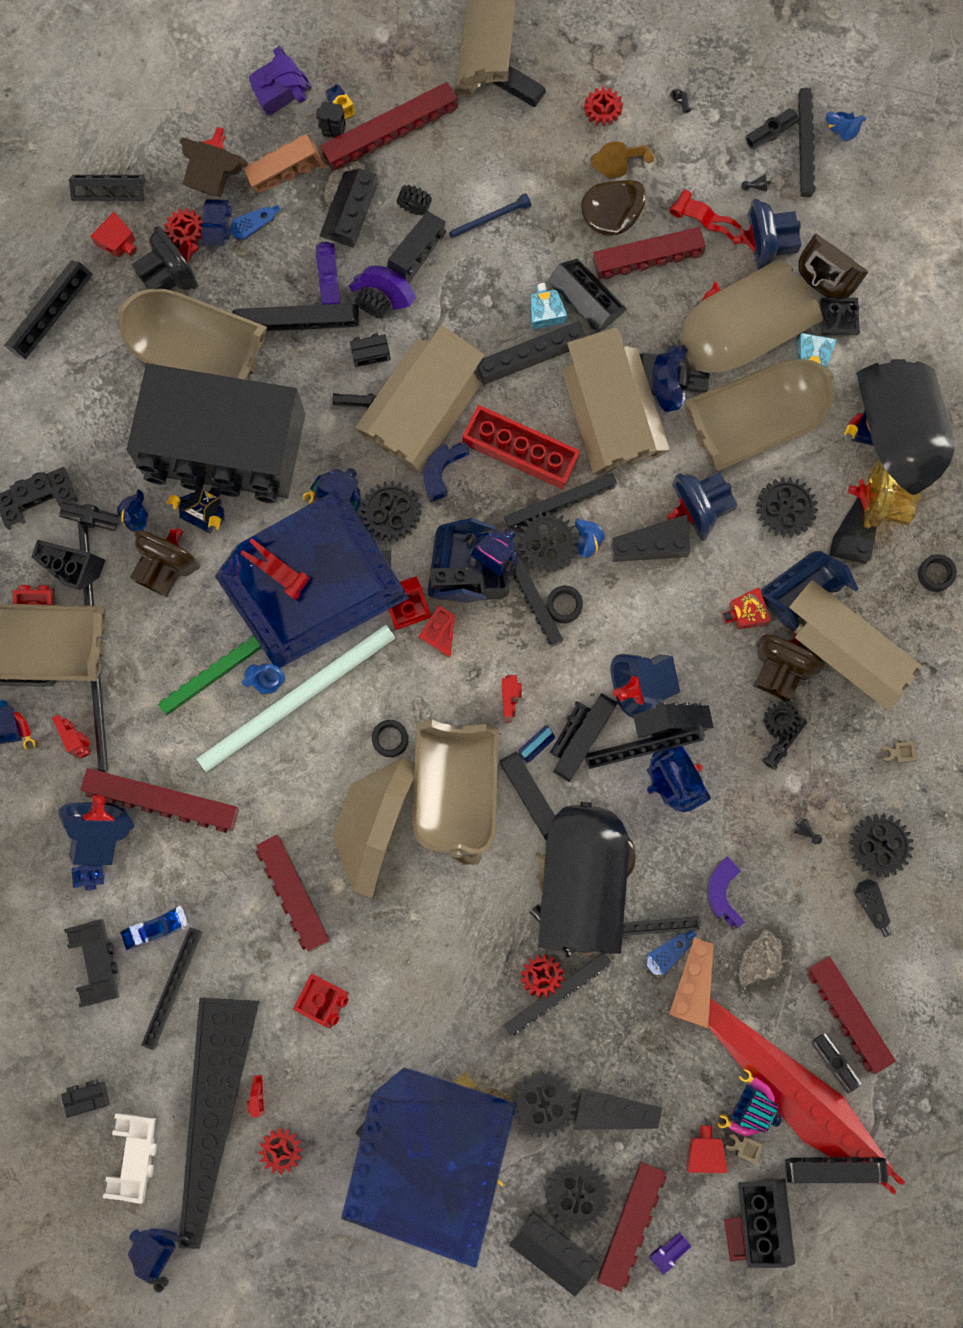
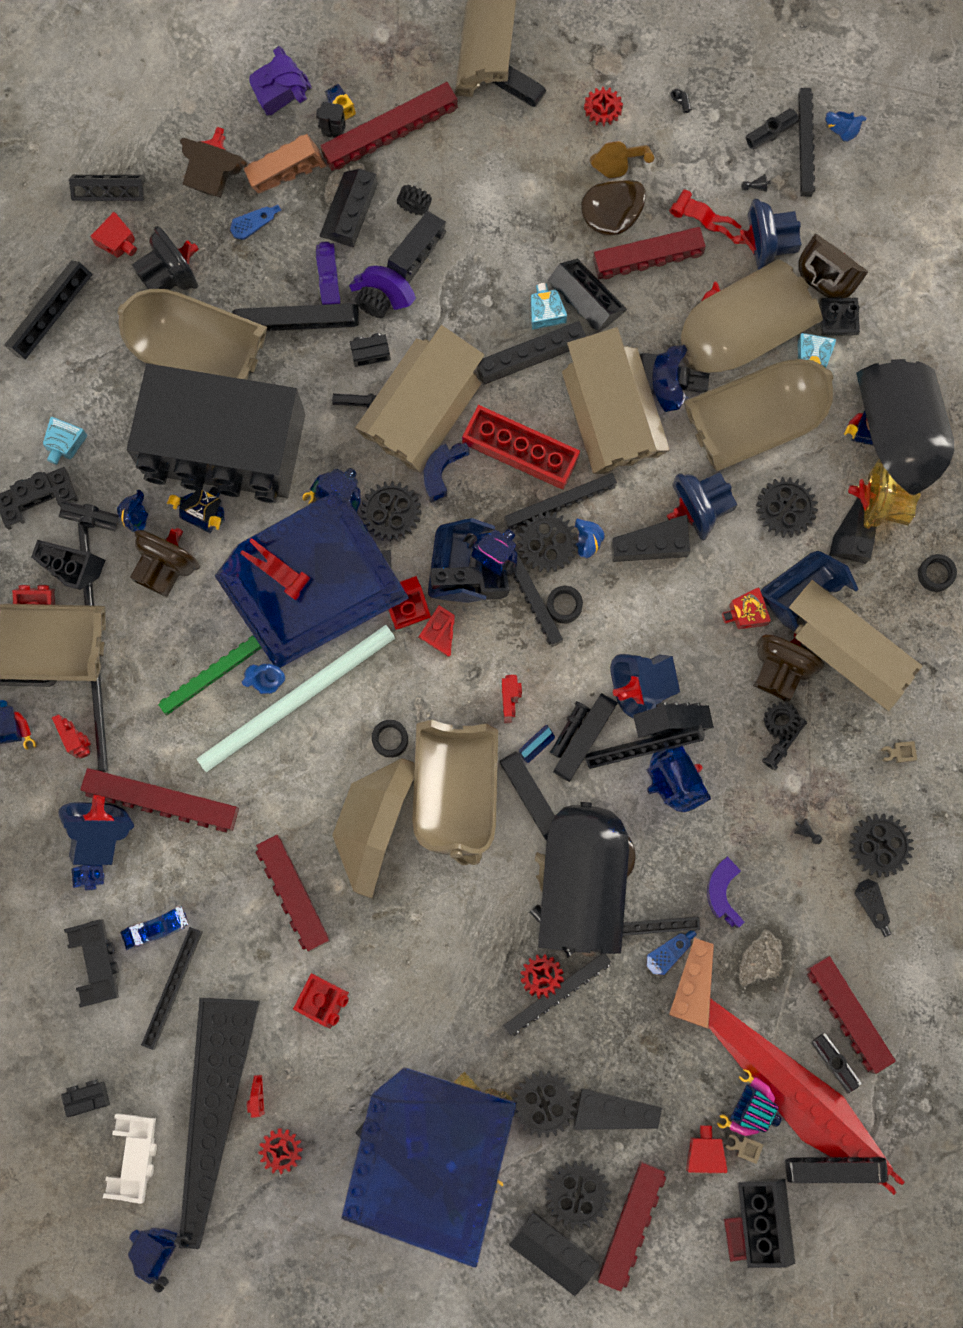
(62, 439): none -> medium azure torso
(175, 227): red gear -> none
(215, 222): clear blue brick -> none
(522, 202): dark blue piece -> none
(665, 1256): dark purple piece -> none

